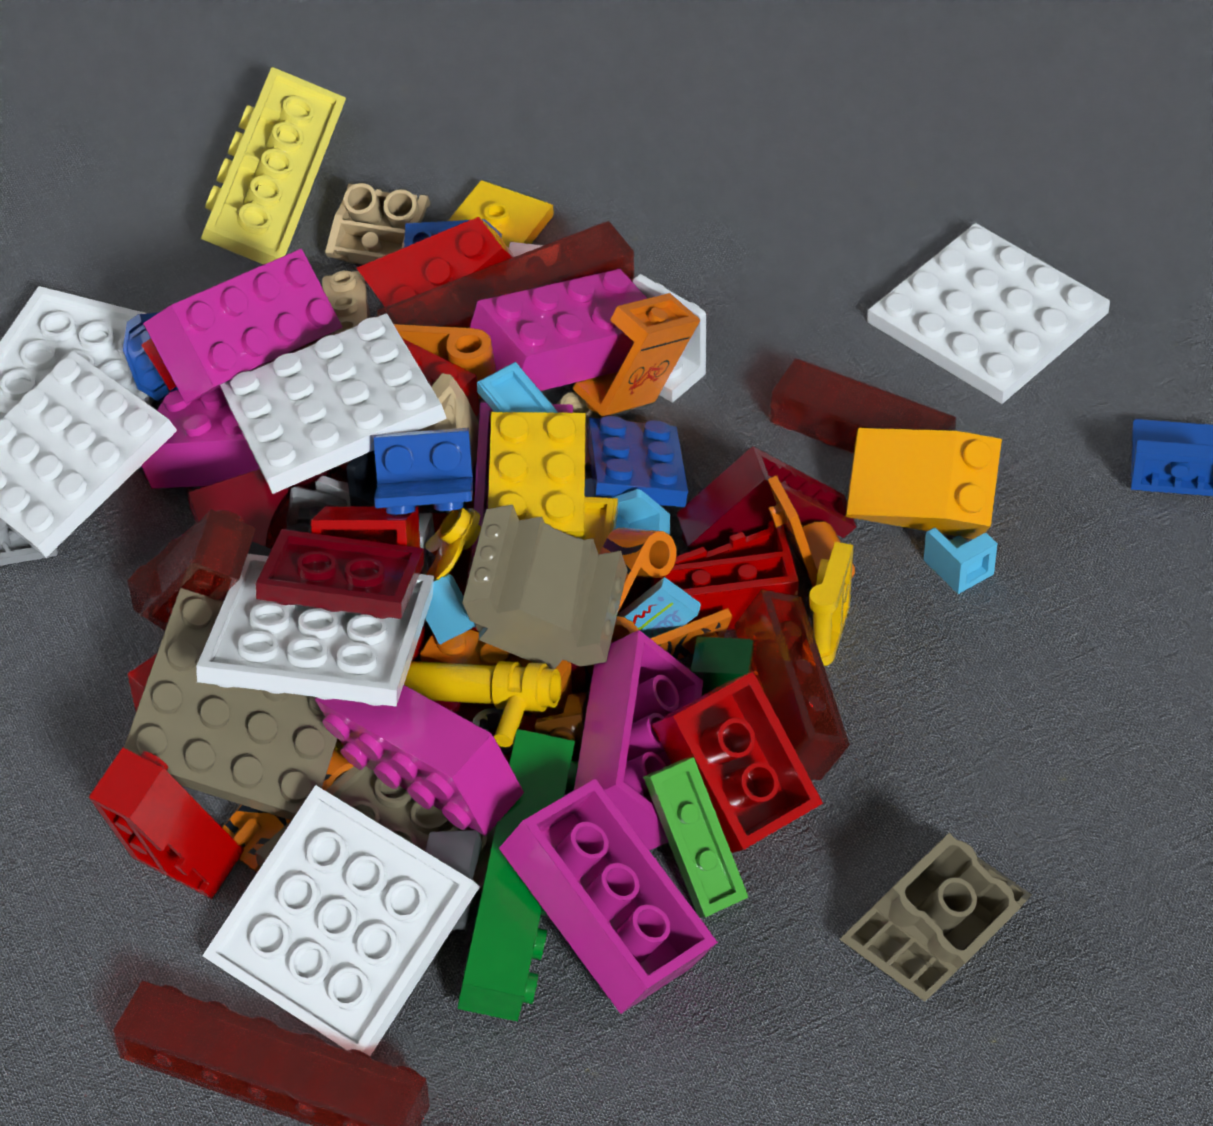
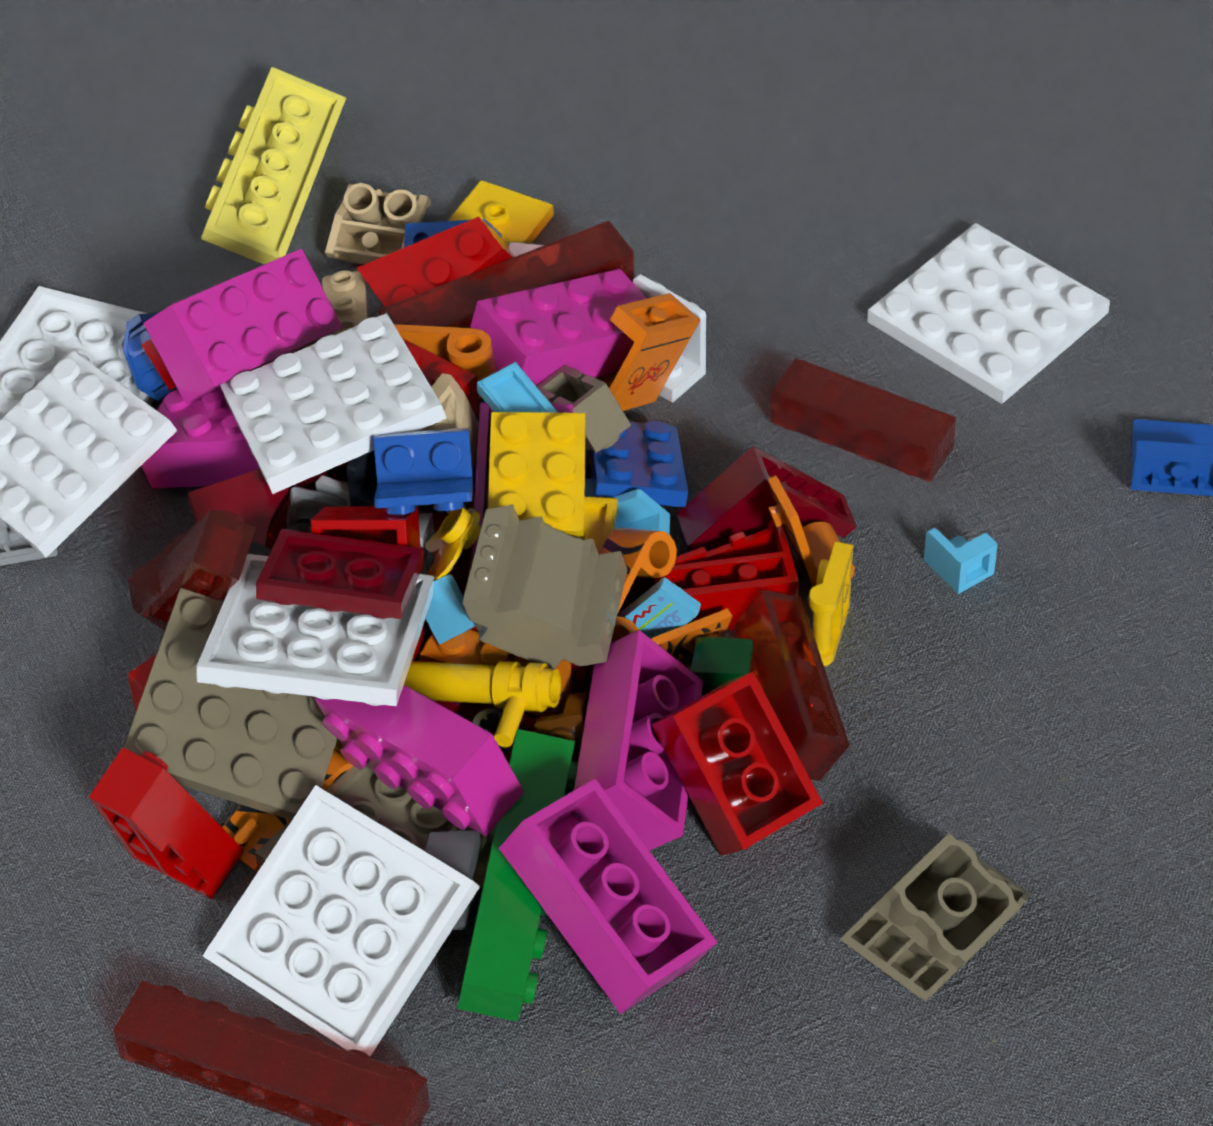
(590, 396): none -> dark tan piece
(695, 837): bright green plate -> none
(924, 479): light orange slope -> none

